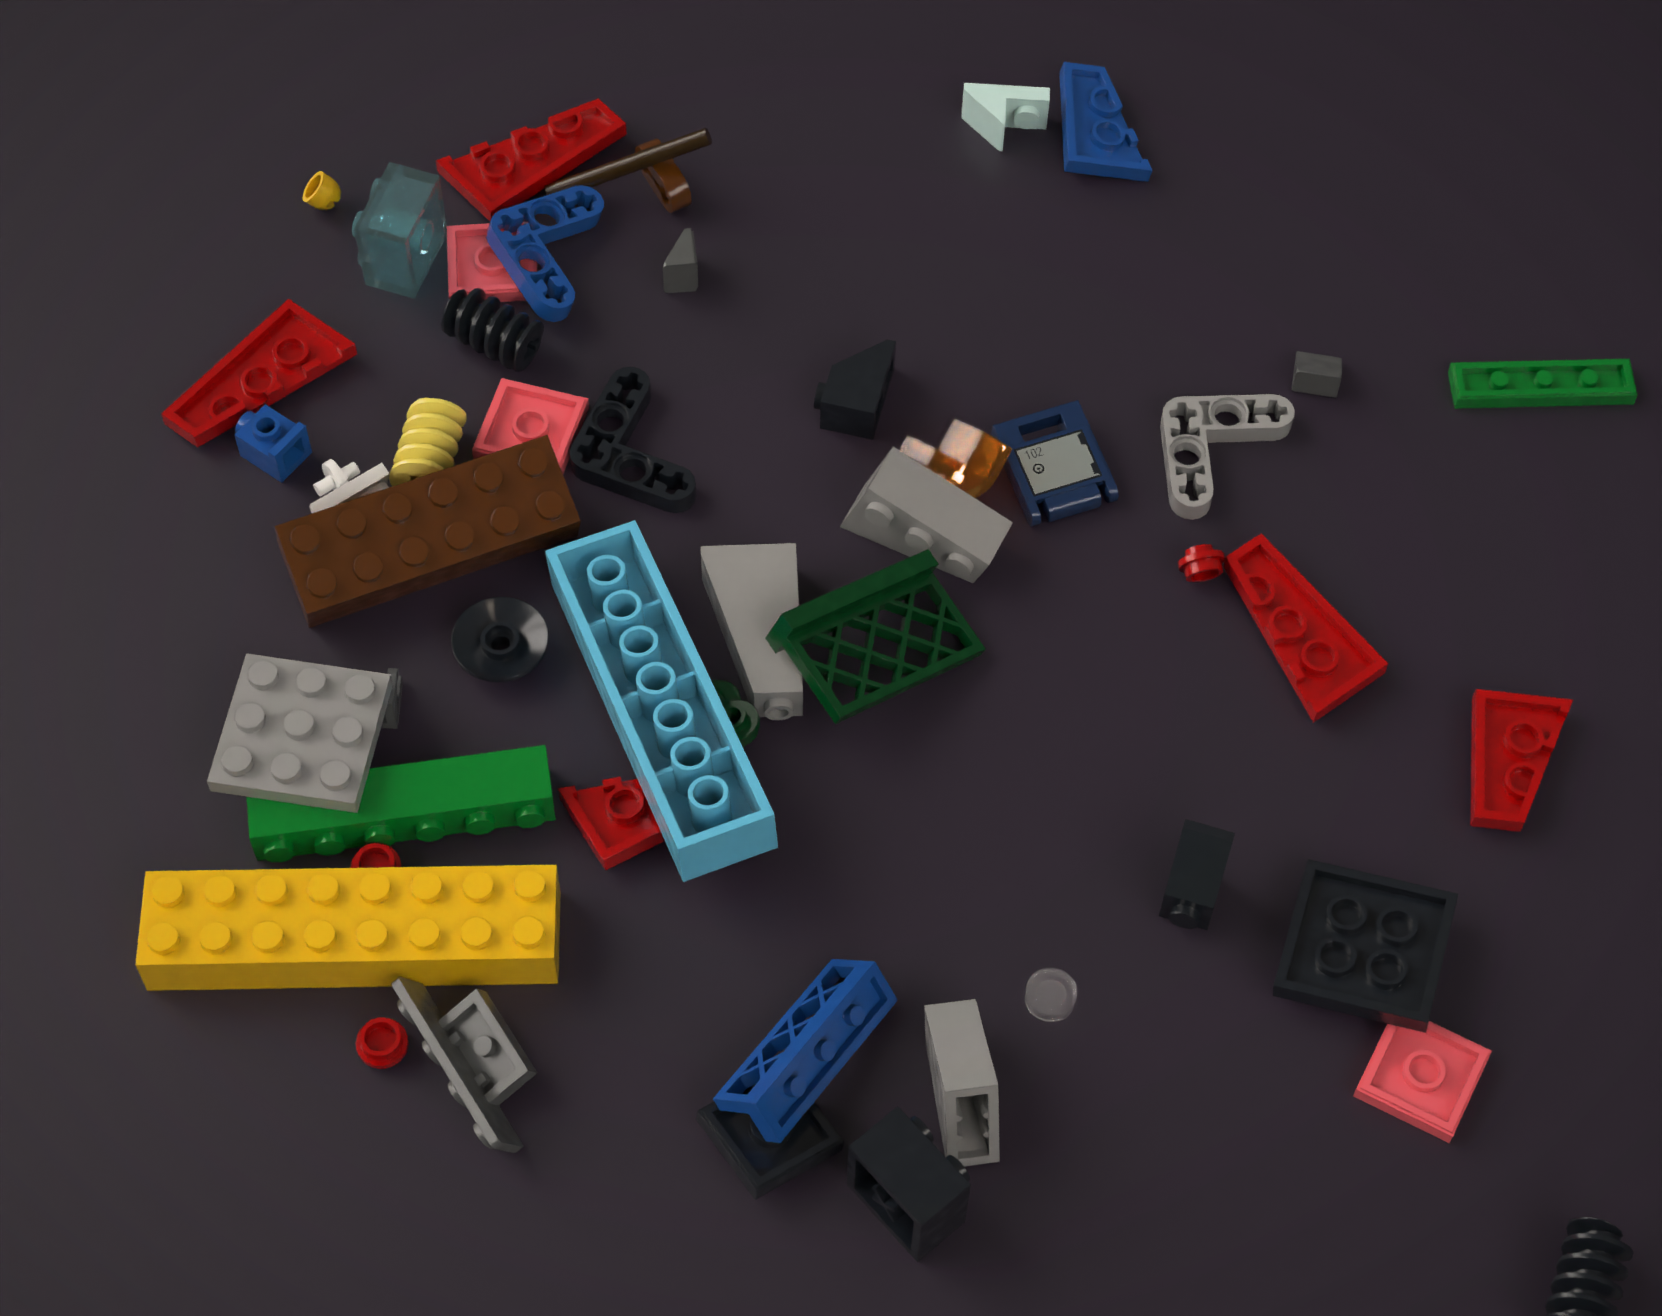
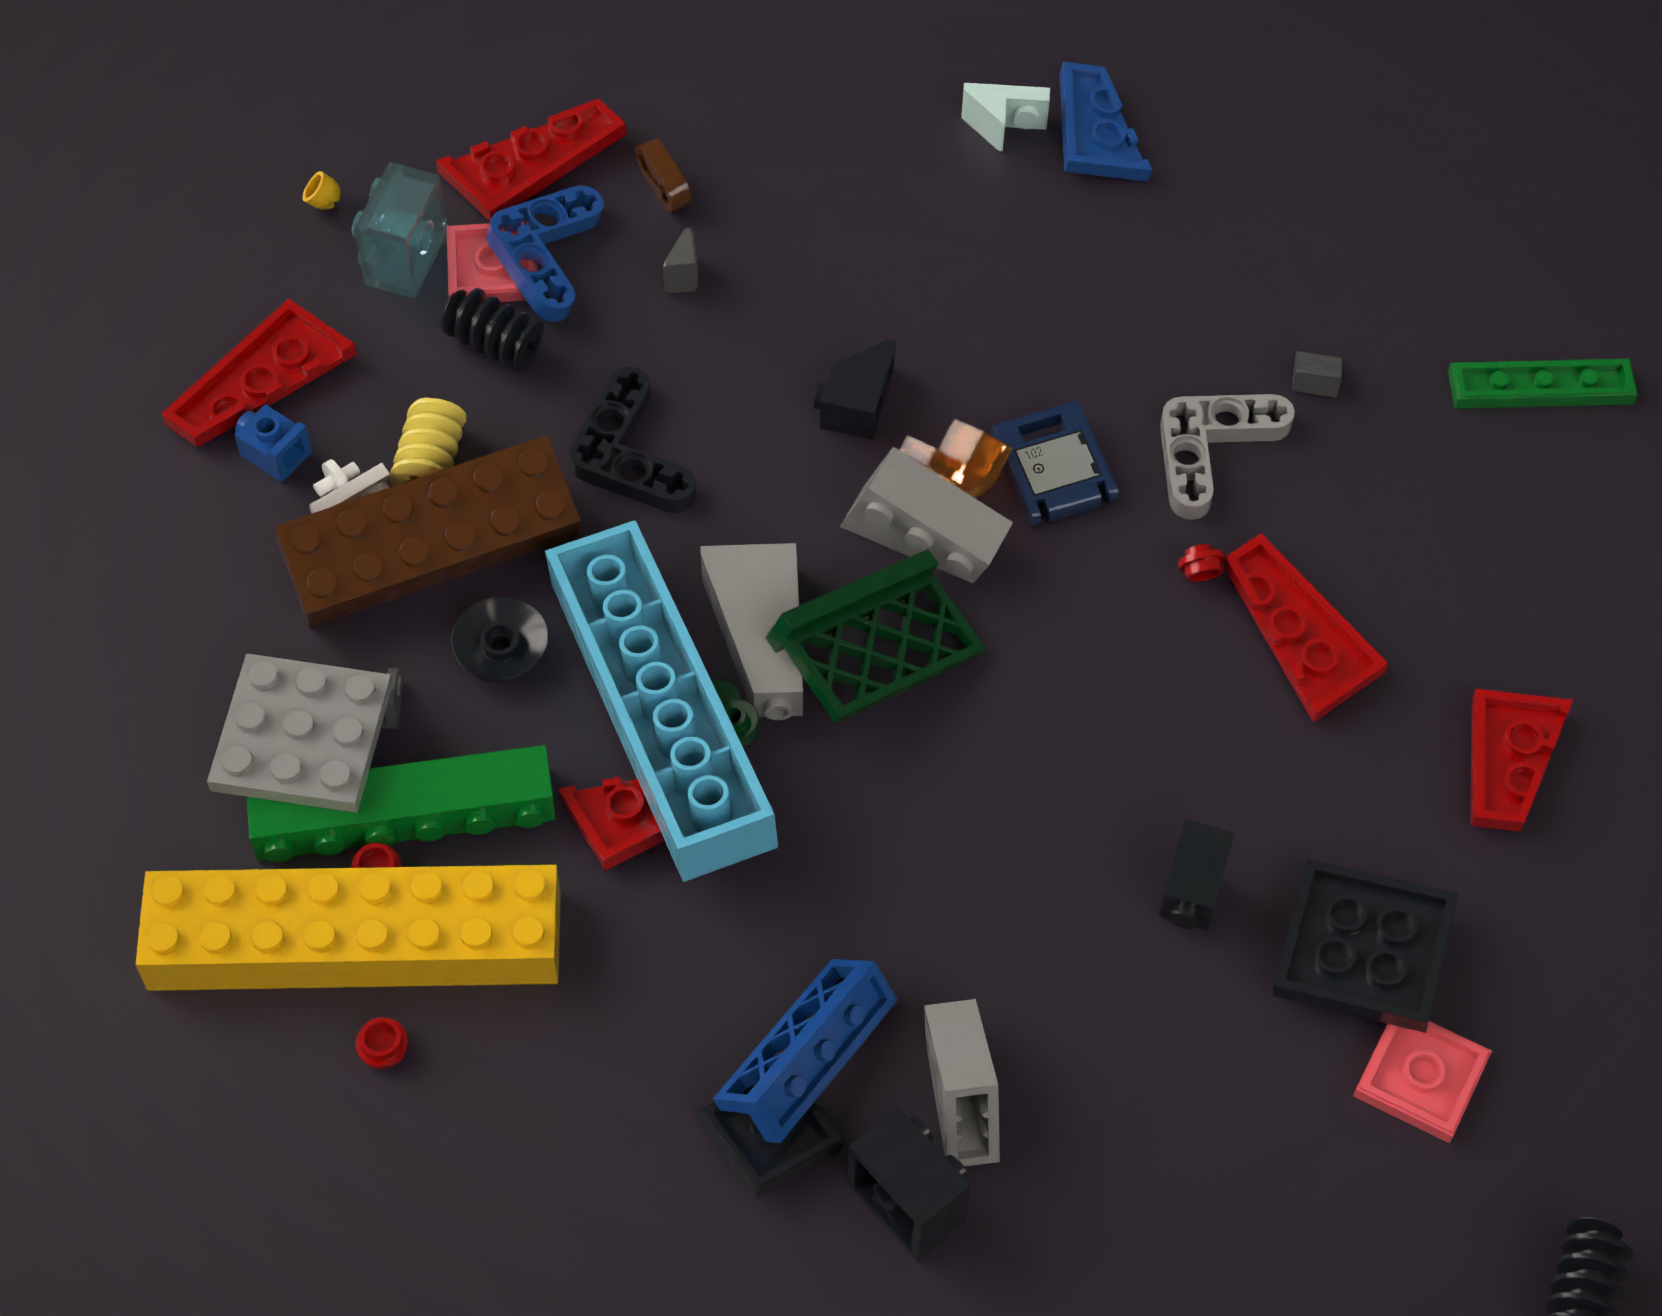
(475, 1053): dark grey bracket -> none
(529, 412): coral tile -> none
(634, 162): dark brown bar -> none
(1050, 994): clear tile -> none

